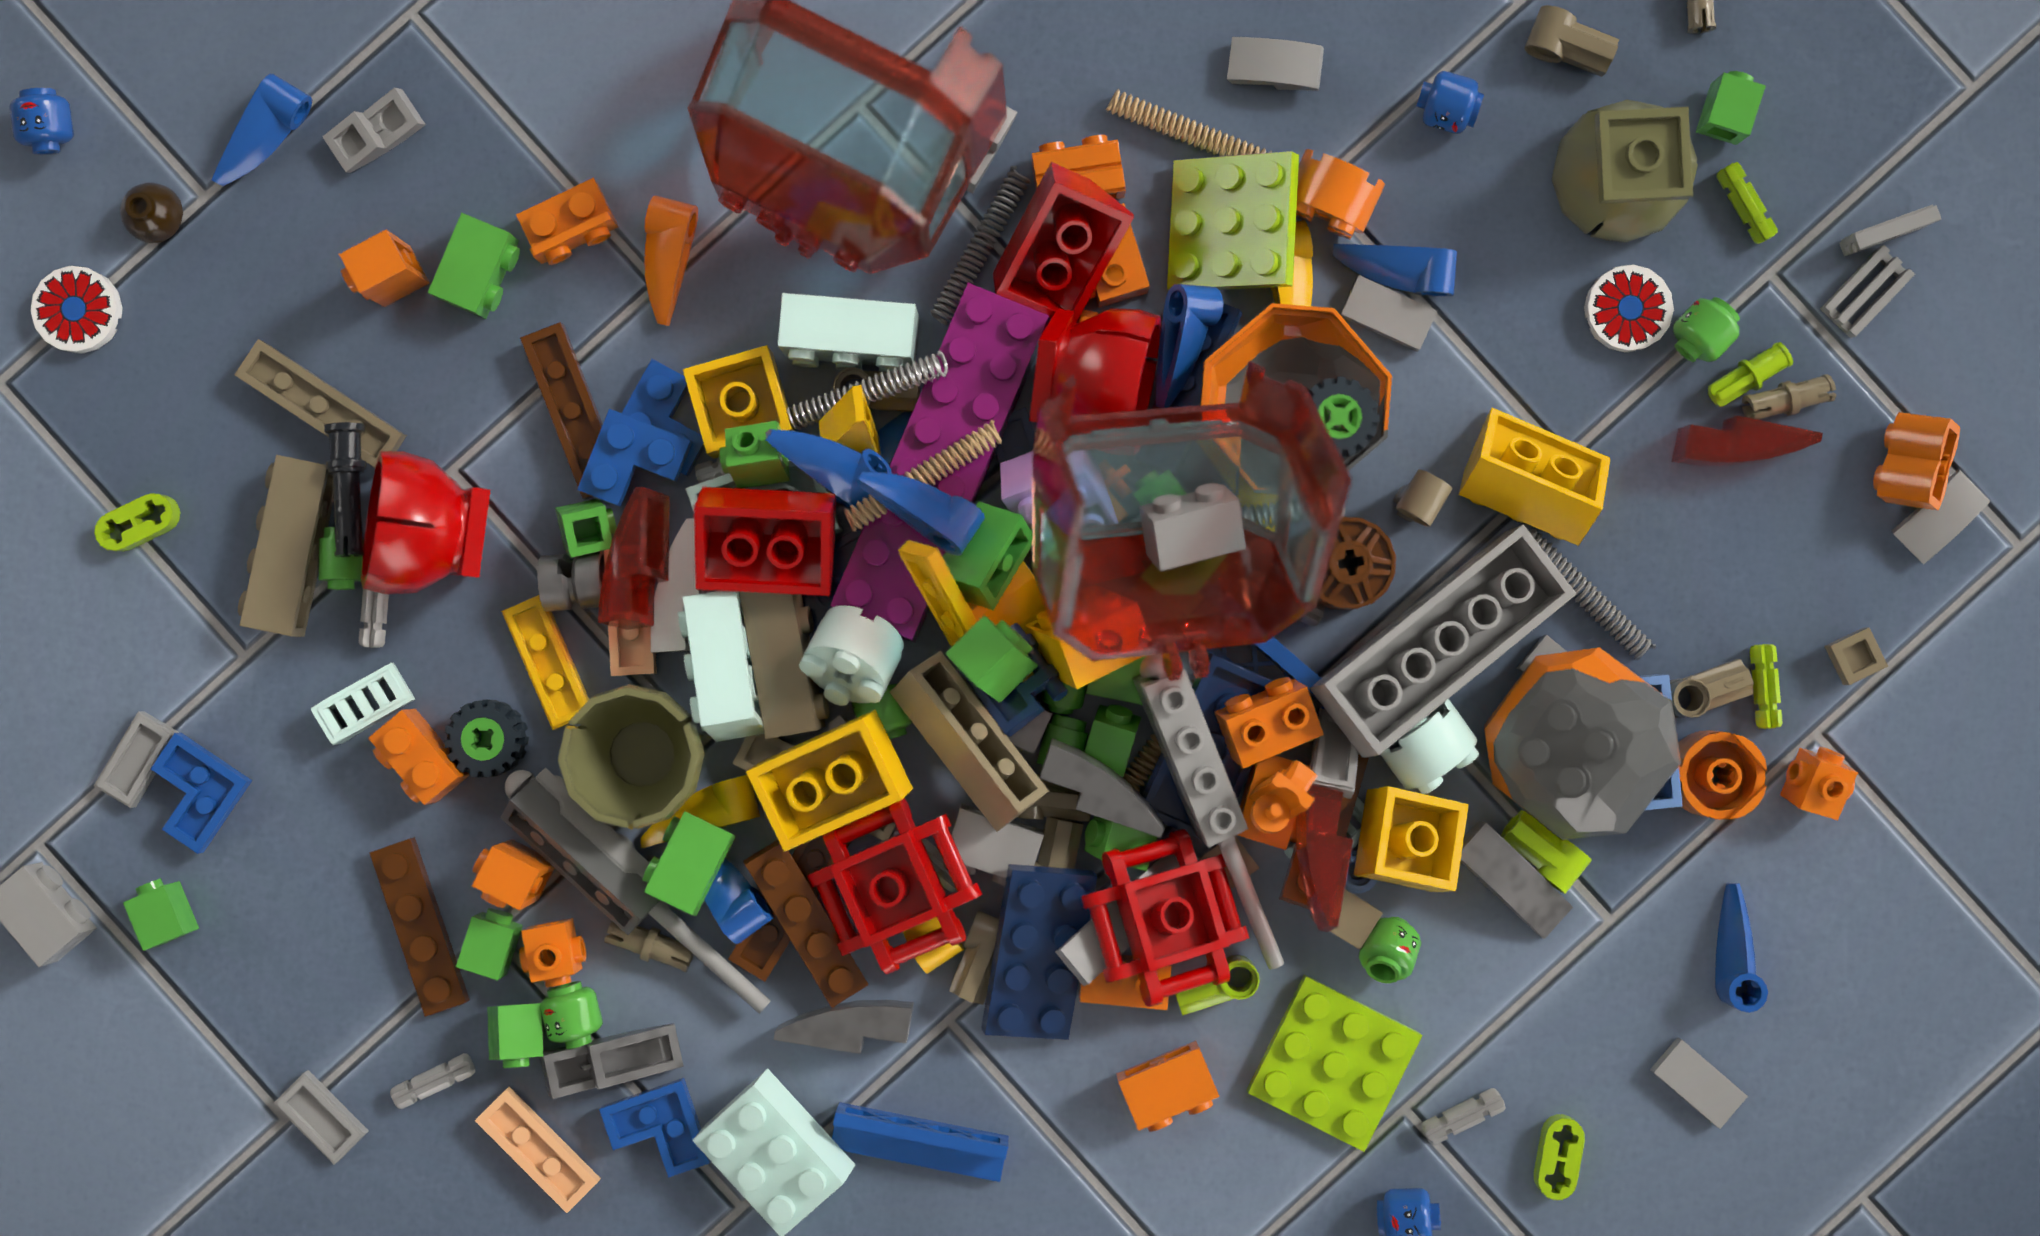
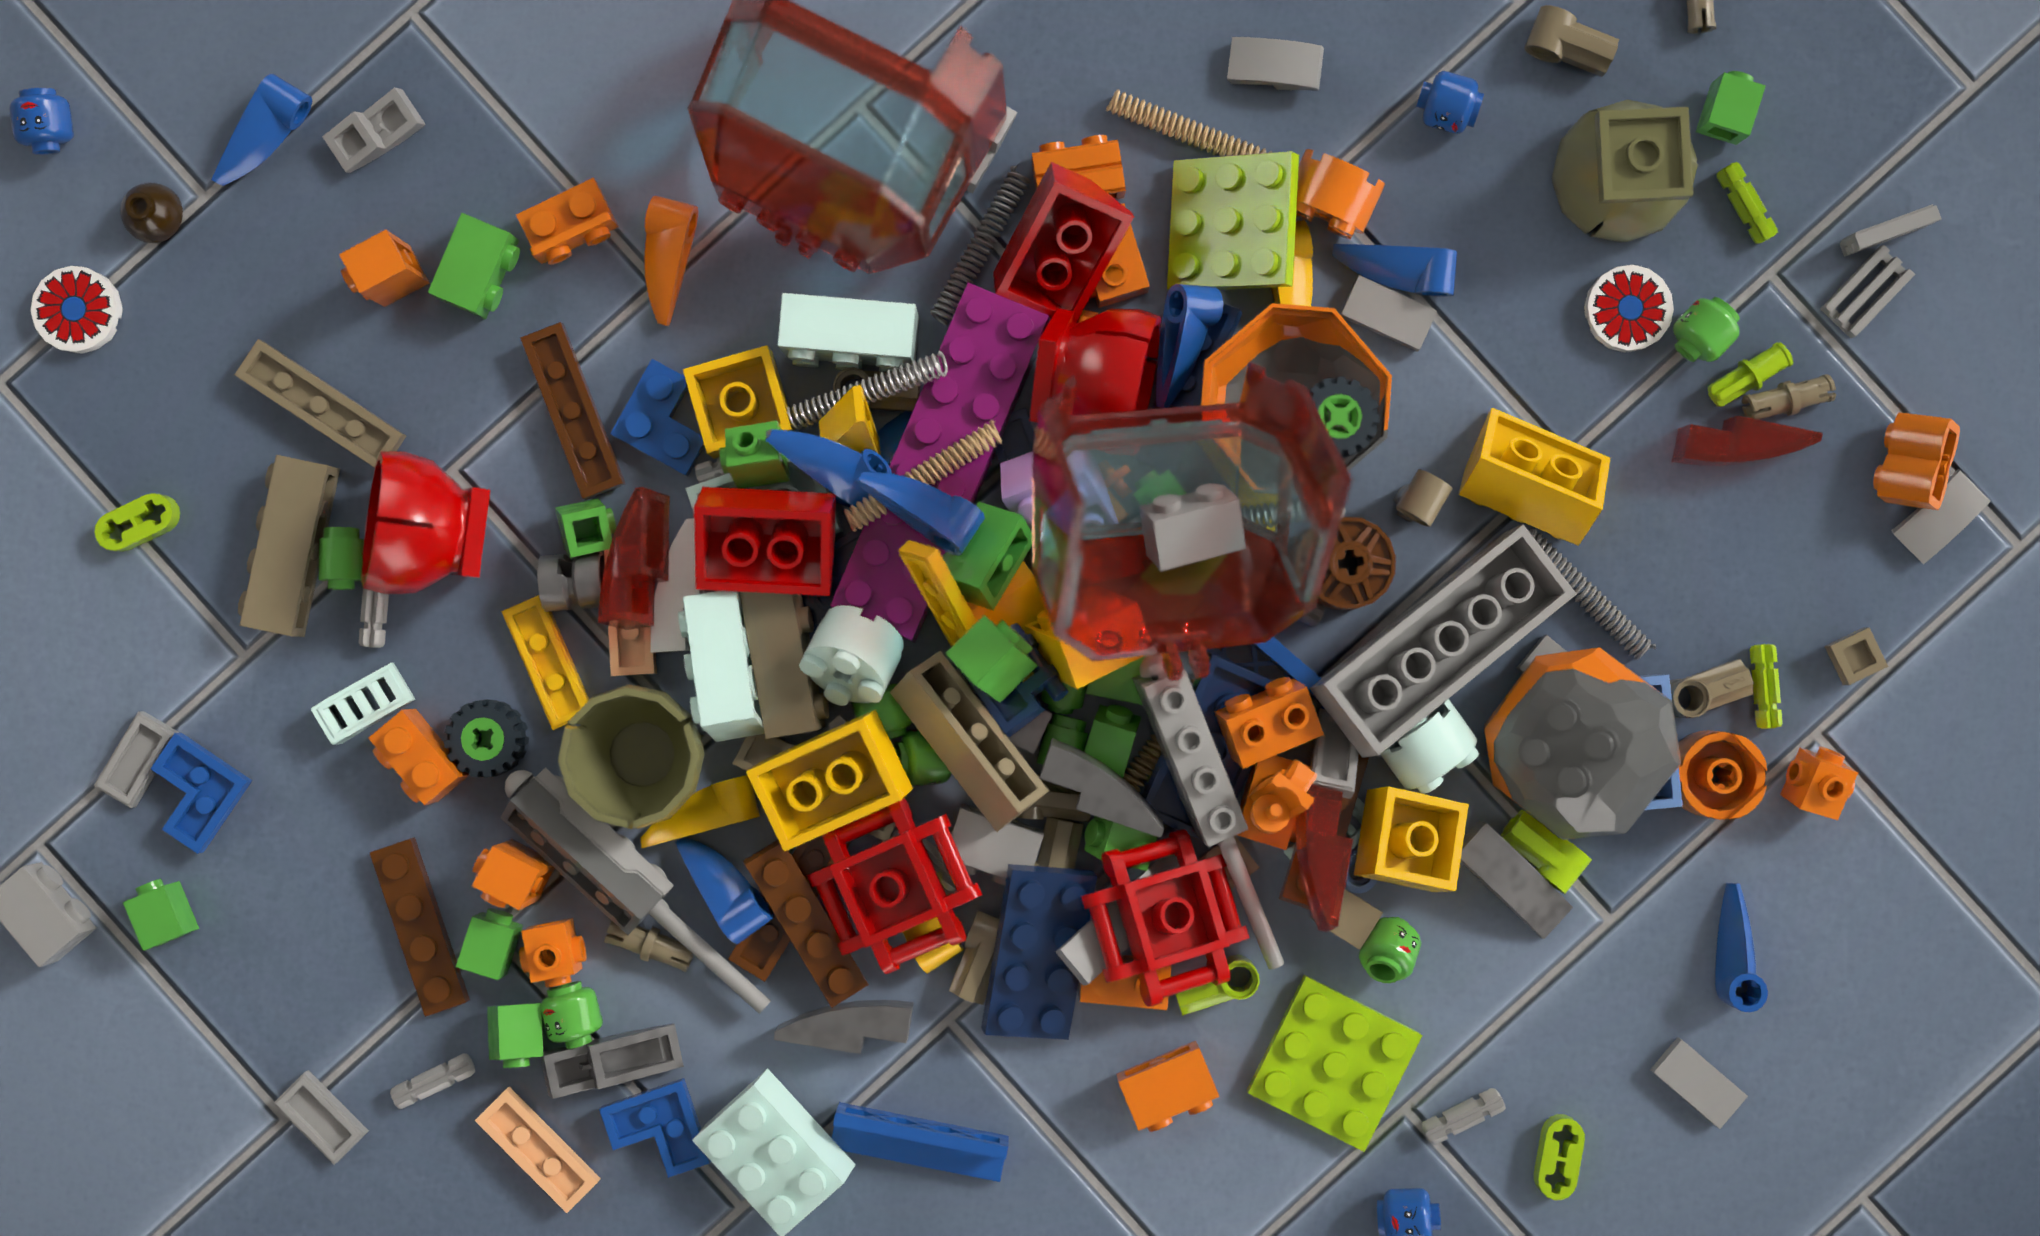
(346, 467): black pin -> none
(627, 445): blue plate -> none
(688, 863): bright green brick -> none
(920, 760): none -> bright green head

